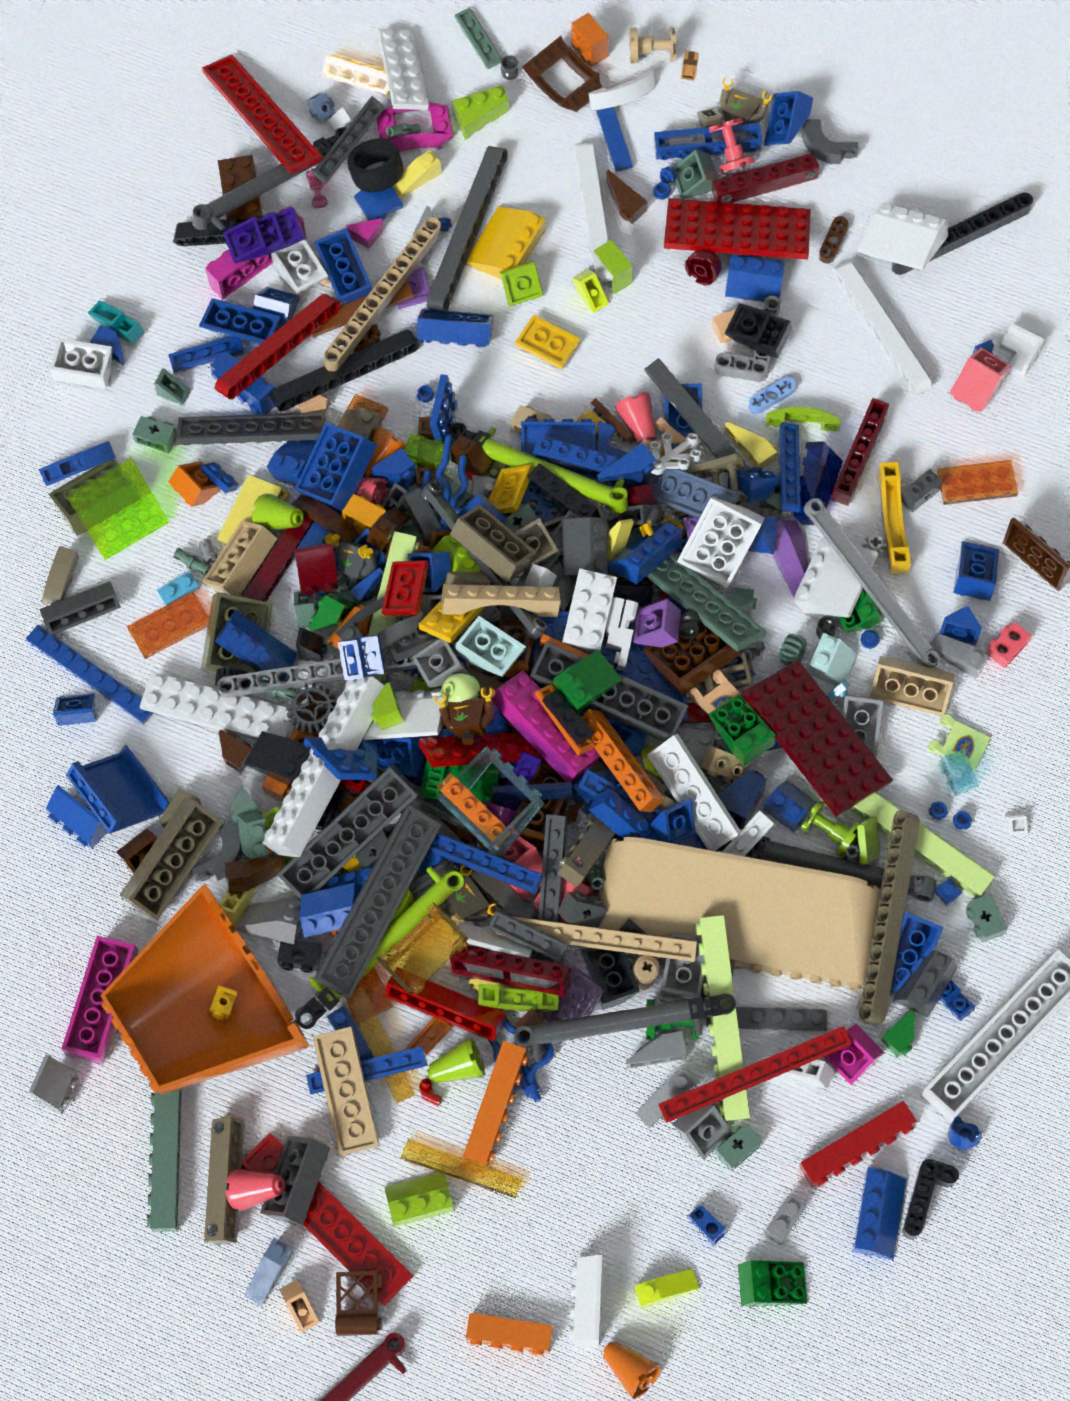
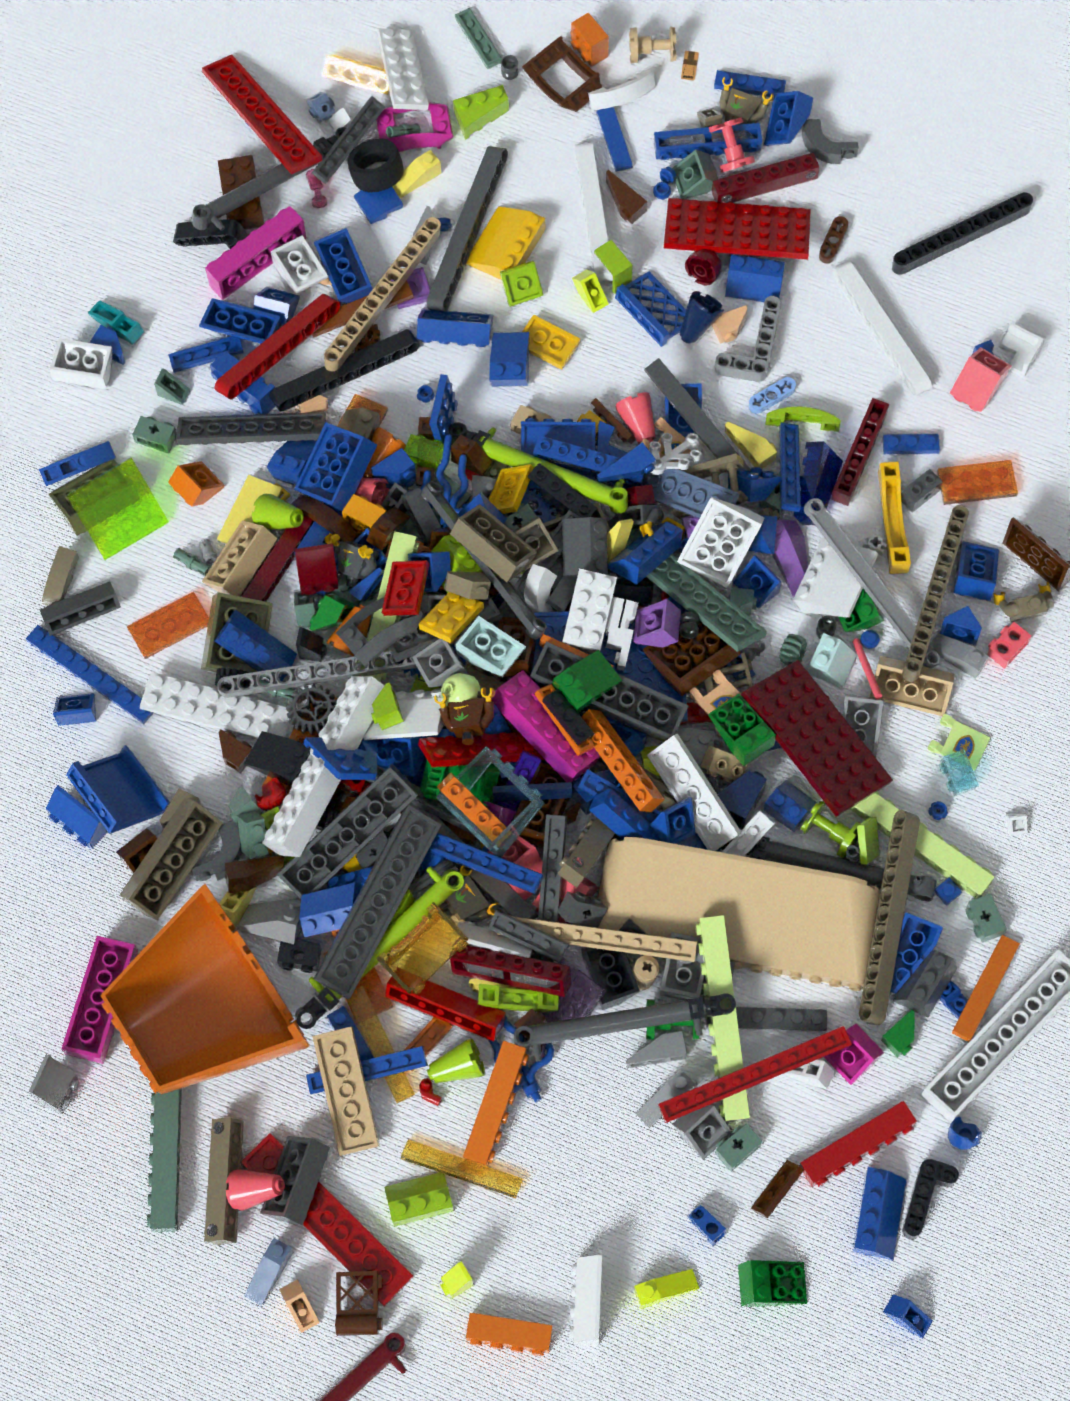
(178, 588): medium azure plate -> none
(219, 477): blue plate -> none
(224, 995): yellow brick -> none
(264, 235): dark purple slope -> none
(272, 795): none -> red hair
(361, 657): slope -> none
(366, 232): dark pink slope -> none
(456, 1280): none -> neon yellow slope
(464, 598): tan arch -> none
(509, 359): none -> blue slope
(594, 878): sand green pin -> none
(631, 1368): orange cone -> none
(643, 314): none -> blue fence
(699, 316): none -> dark blue cone
(749, 83): none -> blue plate
(759, 330): black slope -> none
(760, 579): none -> blue slope
(777, 1189): none -> reddish brown plate
(784, 1220): light grey brick -> none
(839, 690): medium azure plate -> none
(867, 669): none -> coral bar
(904, 236): white slope -> none
(907, 1315): none -> blue slope
(911, 444): none -> blue plate
(935, 599): none -> dark tan beam
(962, 825): blue plate -> none
(985, 988): none -> orange tile
(1027, 606): none -> dark tan torso

